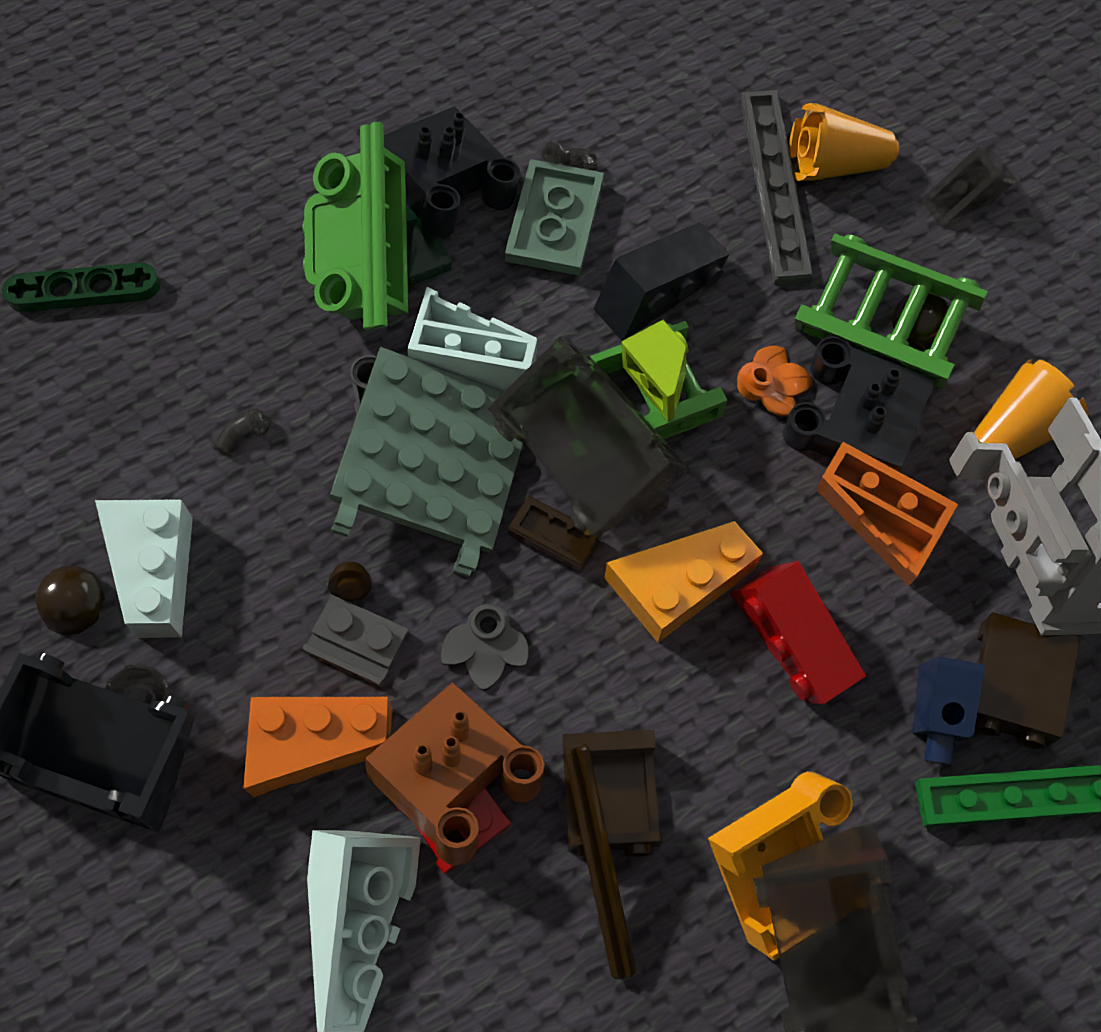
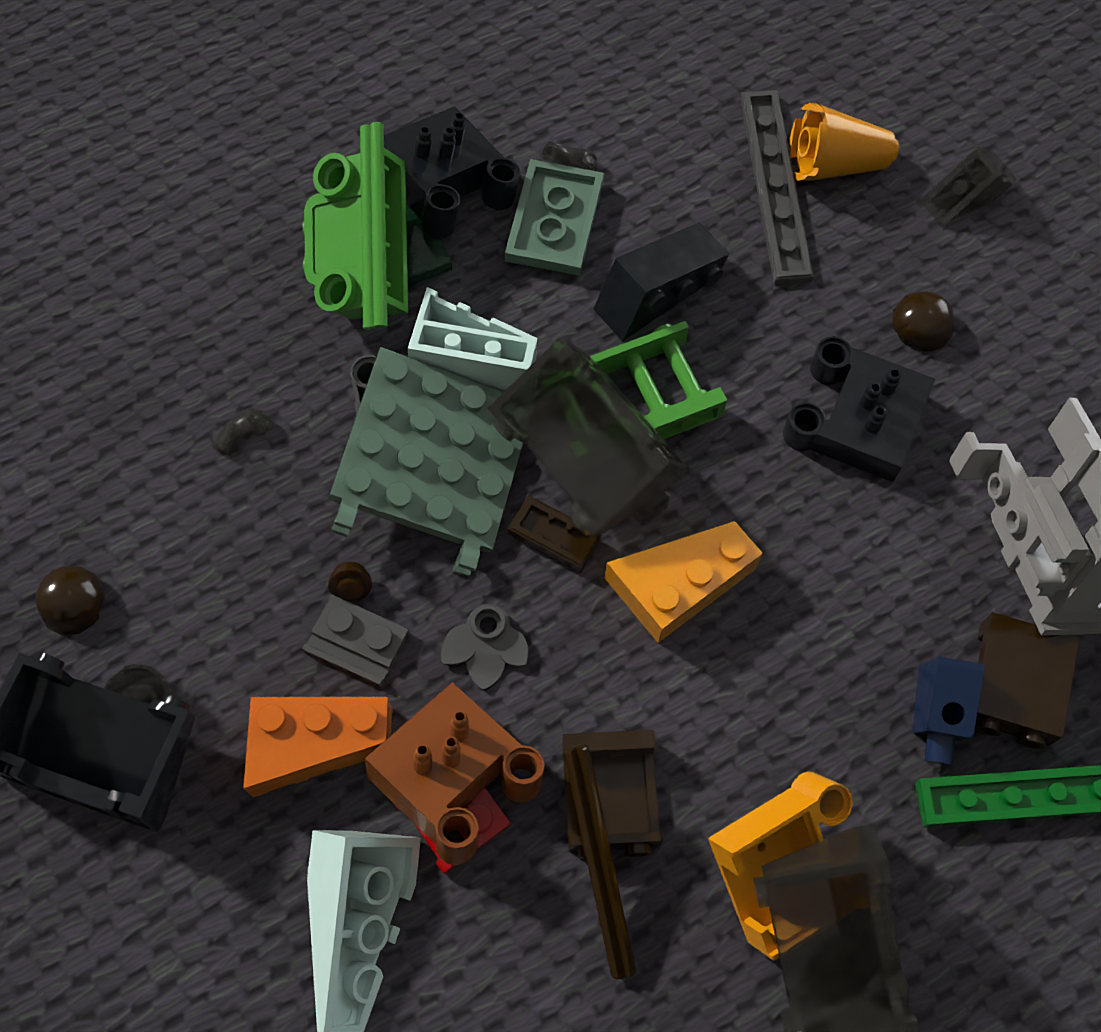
(83, 281): dark green beam -> none
(148, 562): light aqua wedge -> none
(657, 365): lime slope -> none
(779, 380): orange plate -> none
(799, 632): red wedge -> none
(852, 250): bright green fence -> none
(886, 509): orange wedge -> none
(1027, 408): light orange cone -> none

